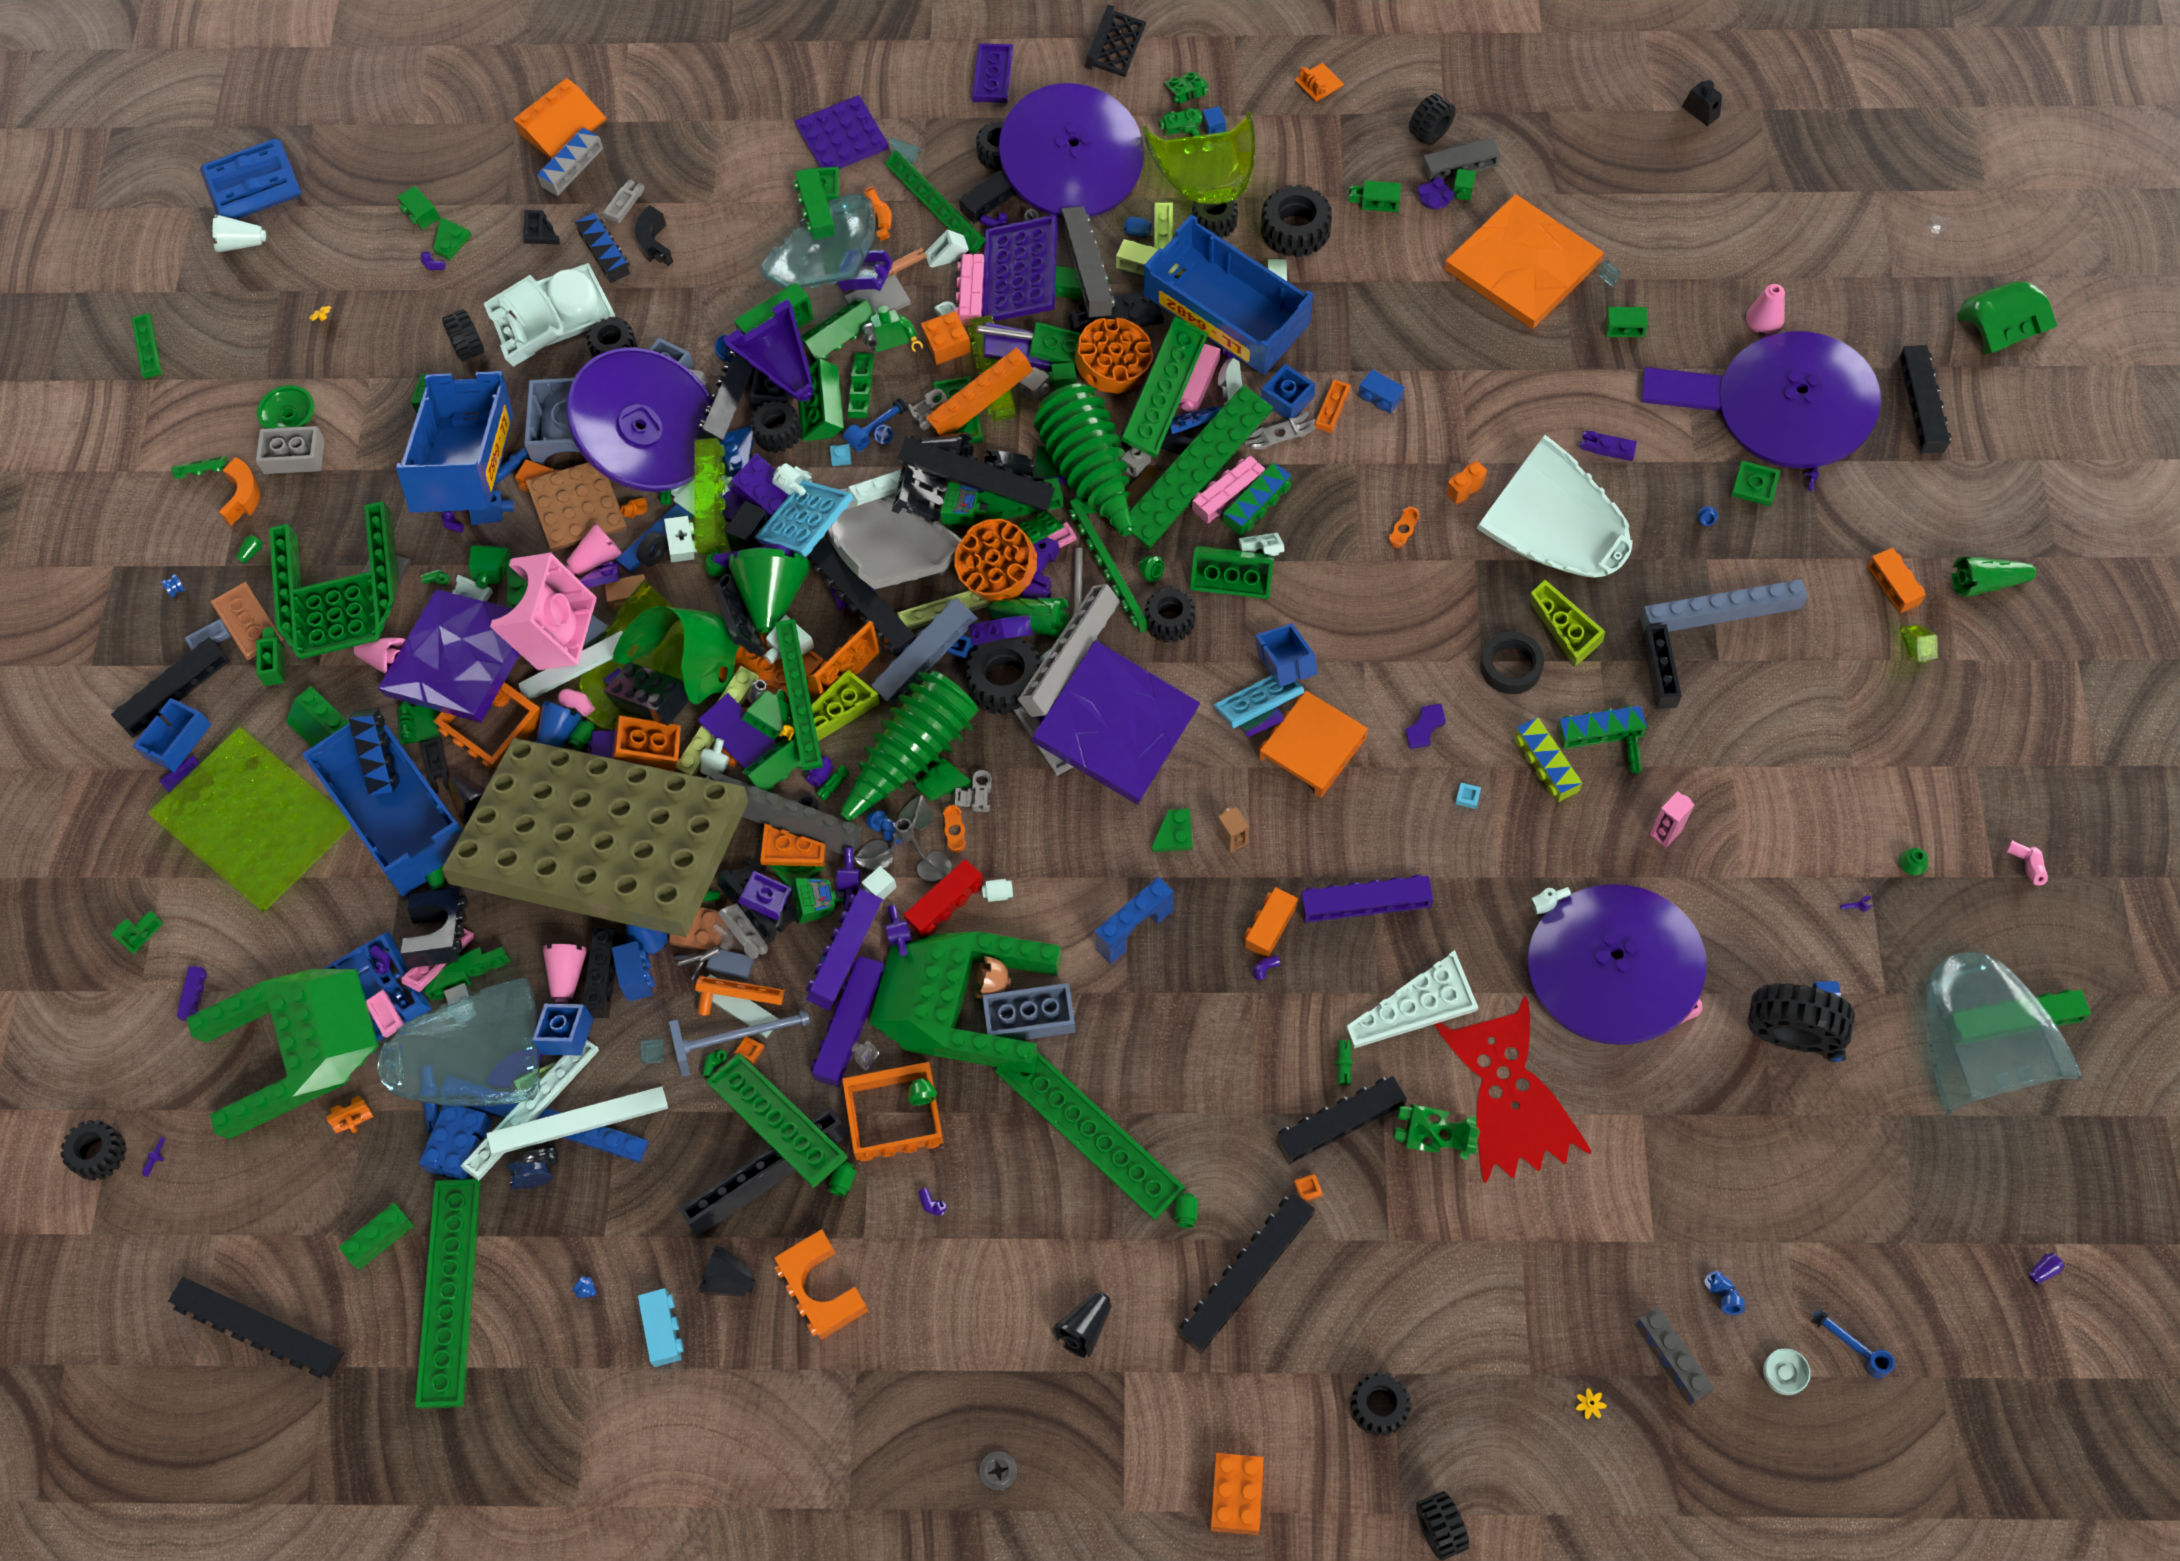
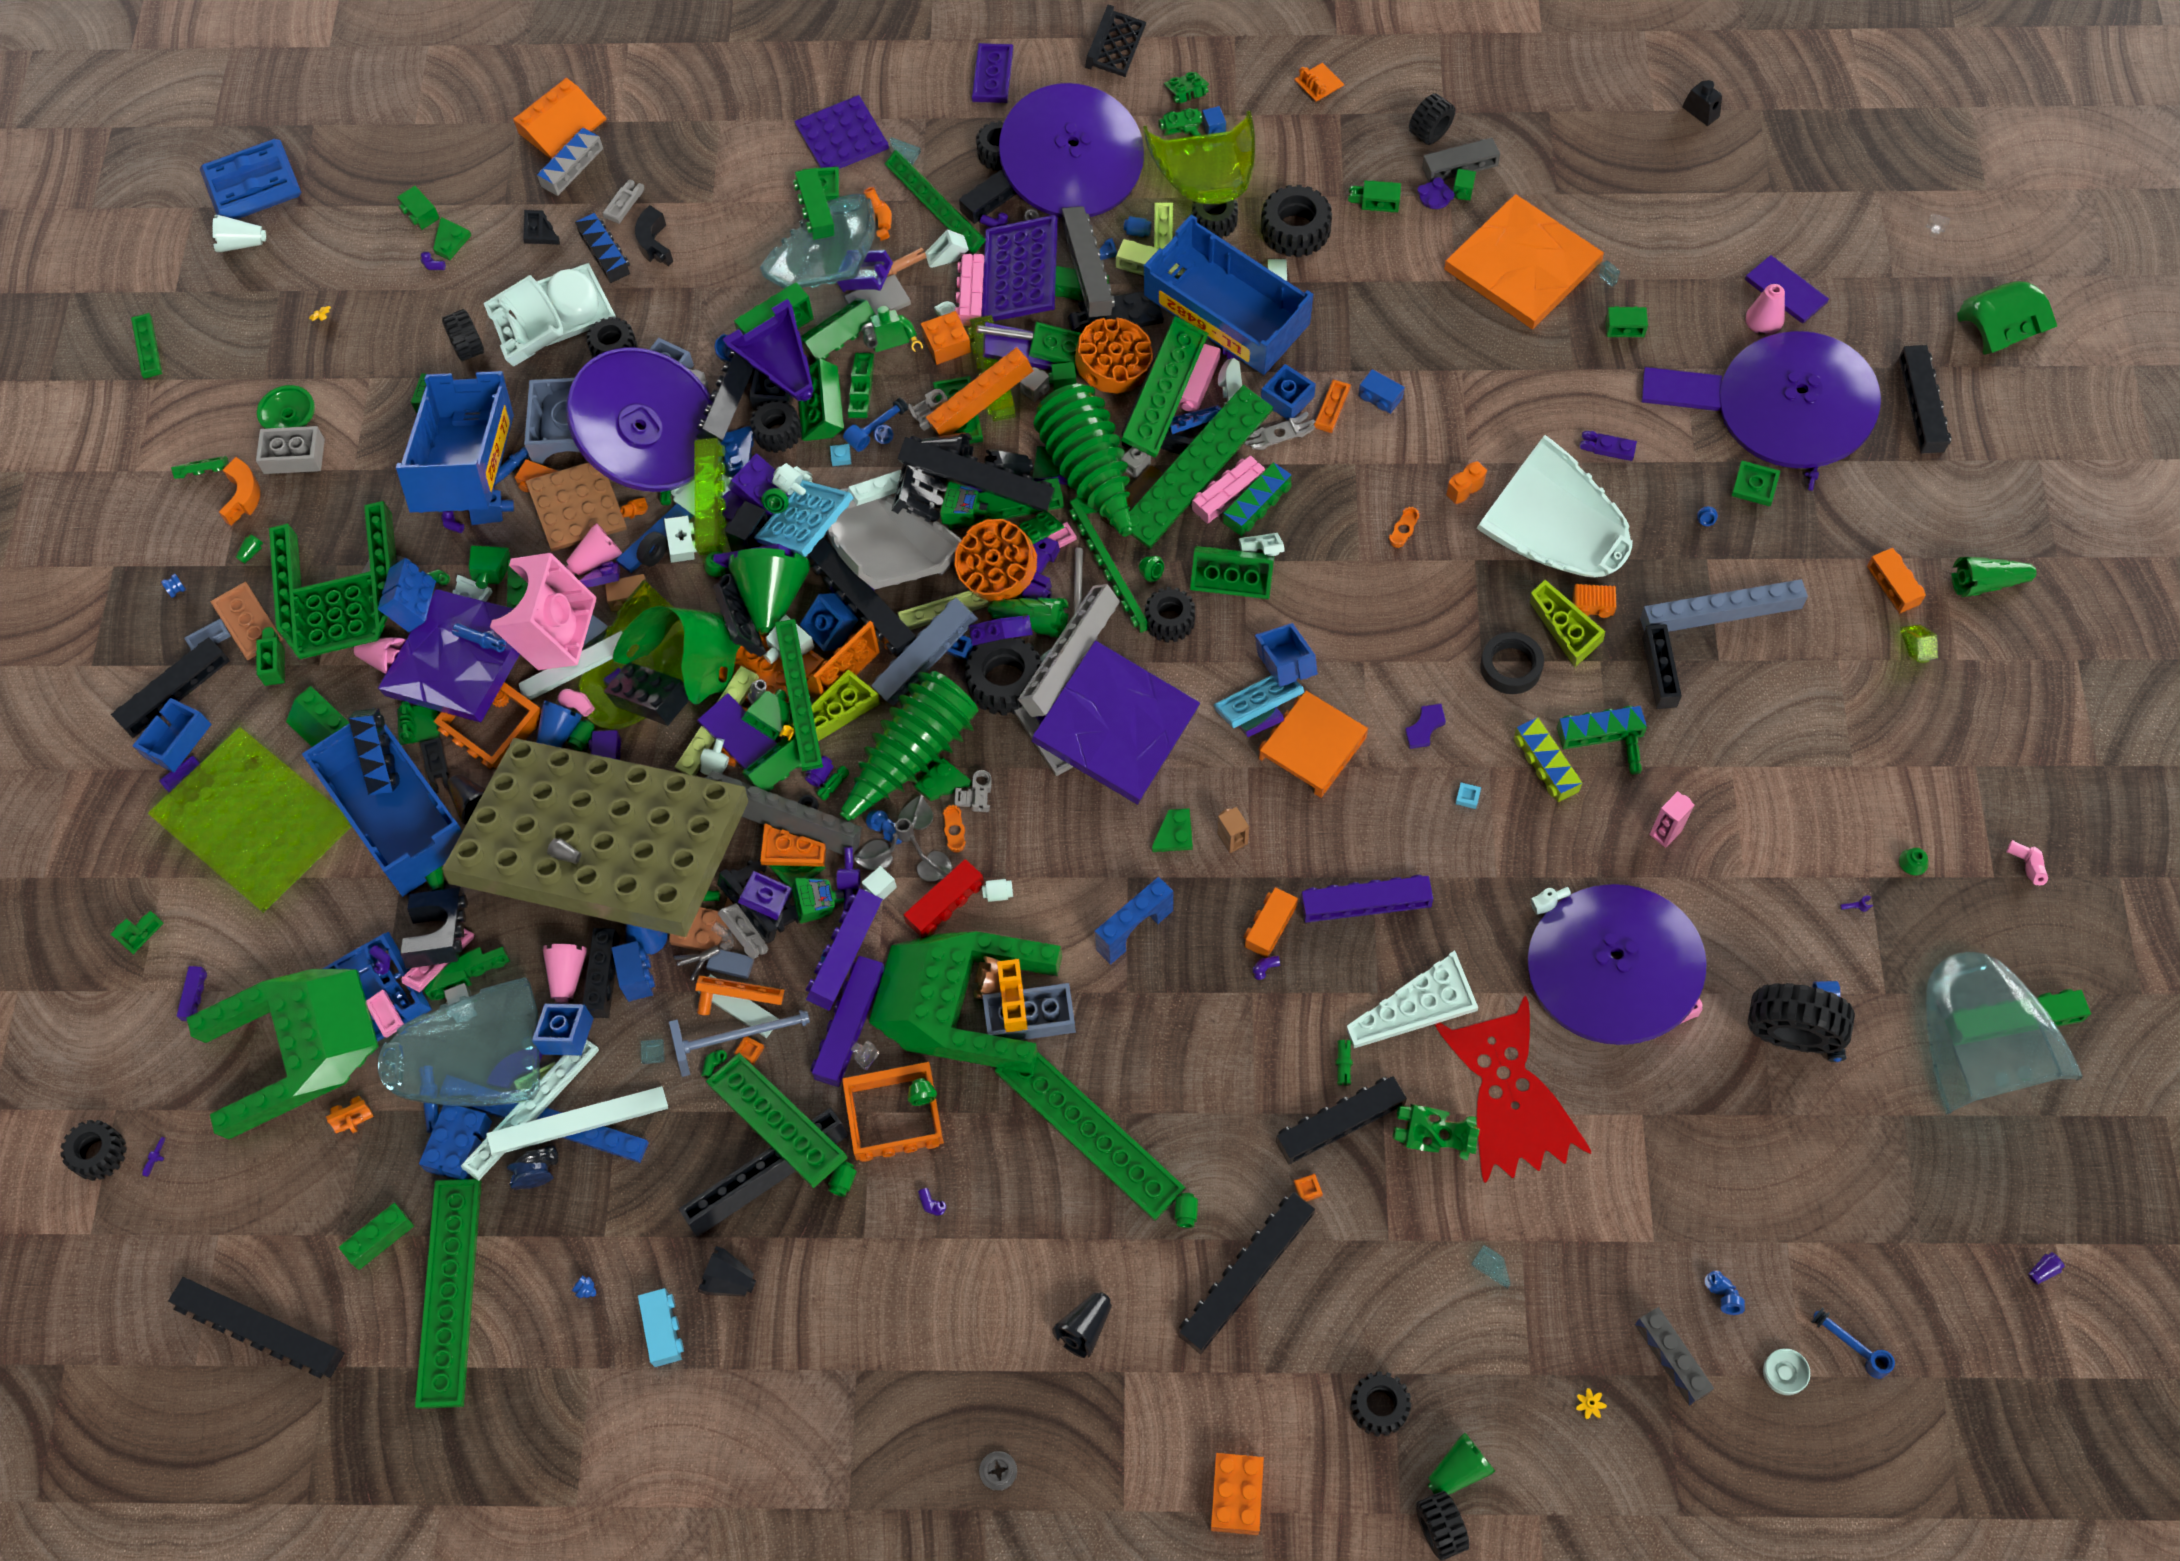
(407, 595): none -> blue piece
(484, 639): none -> blue pin
(563, 851): none -> flat silver cone
(646, 743): orange brick -> none
(775, 500): none -> green cone
(823, 1316): orange arch -> none
(829, 622): none -> blue brick
(897, 931): dark purple piece -> none
(1012, 995): none -> light orange arch
(1108, 250): none -> blue tile
(1460, 1467): none -> green cone
(1492, 1265): none -> clear light blue tile
(1595, 599): none -> orange brick
(1800, 297): none -> dark purple tile

